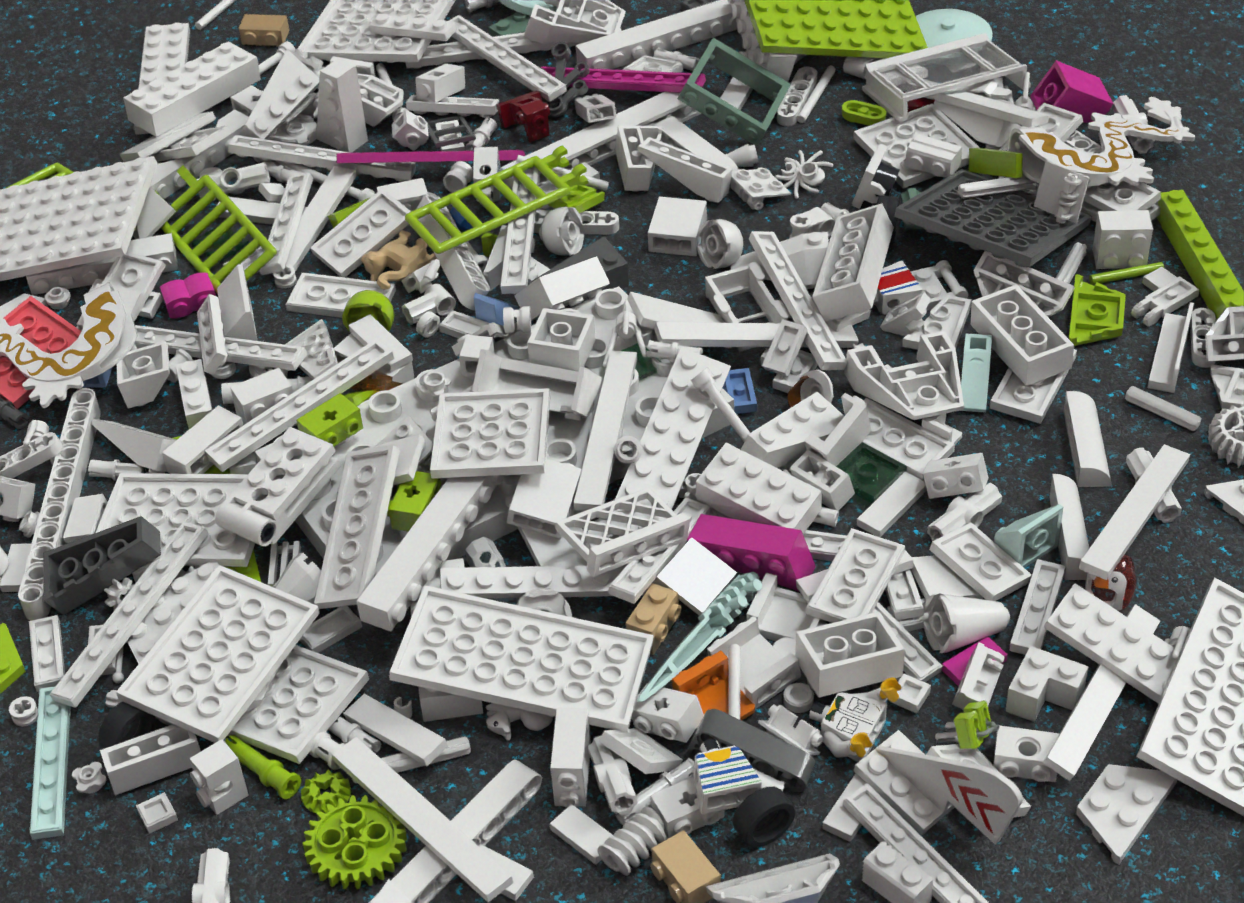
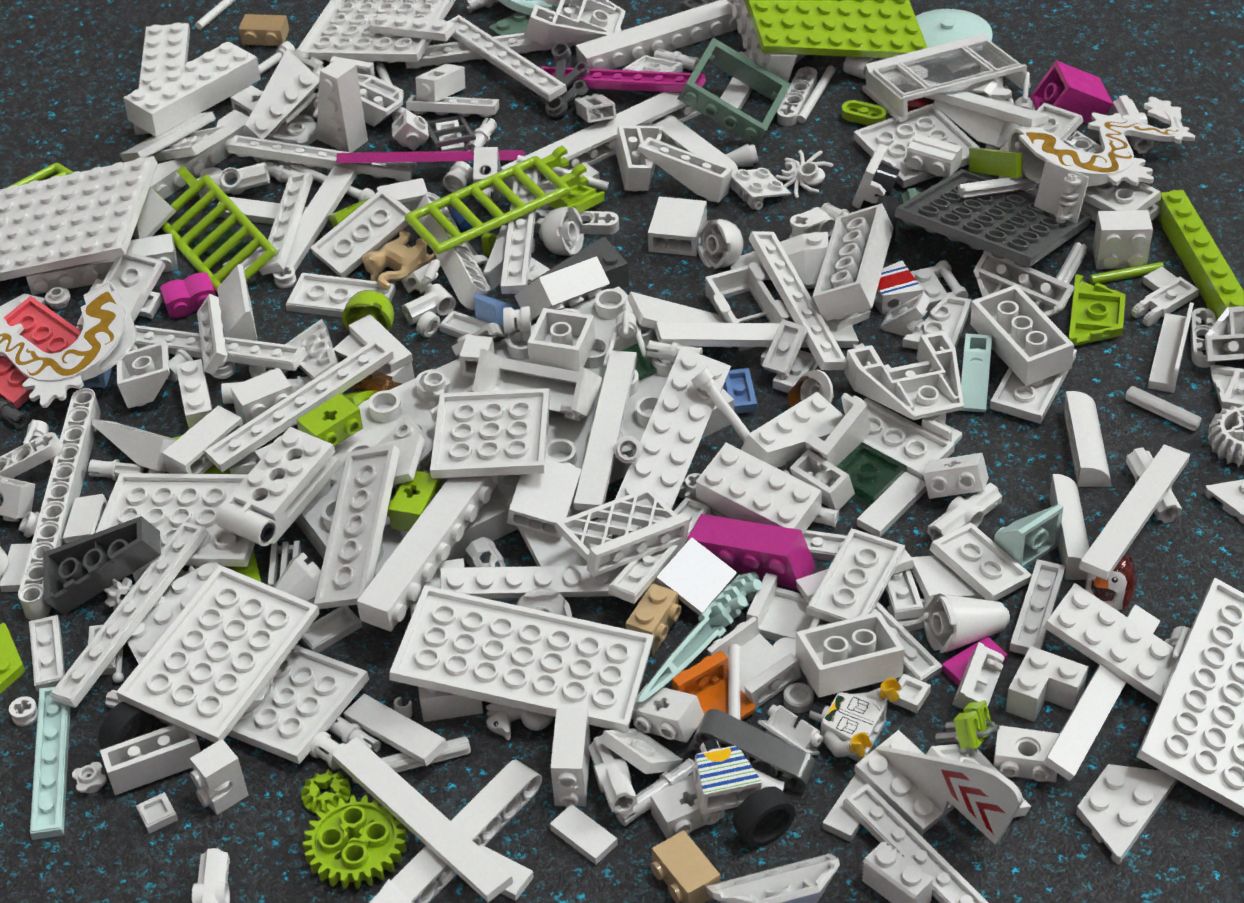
(270, 771): lime pin -> none
(271, 191): white tile -> none
(526, 111): dark red tile -> none
(633, 841): white piece -> none

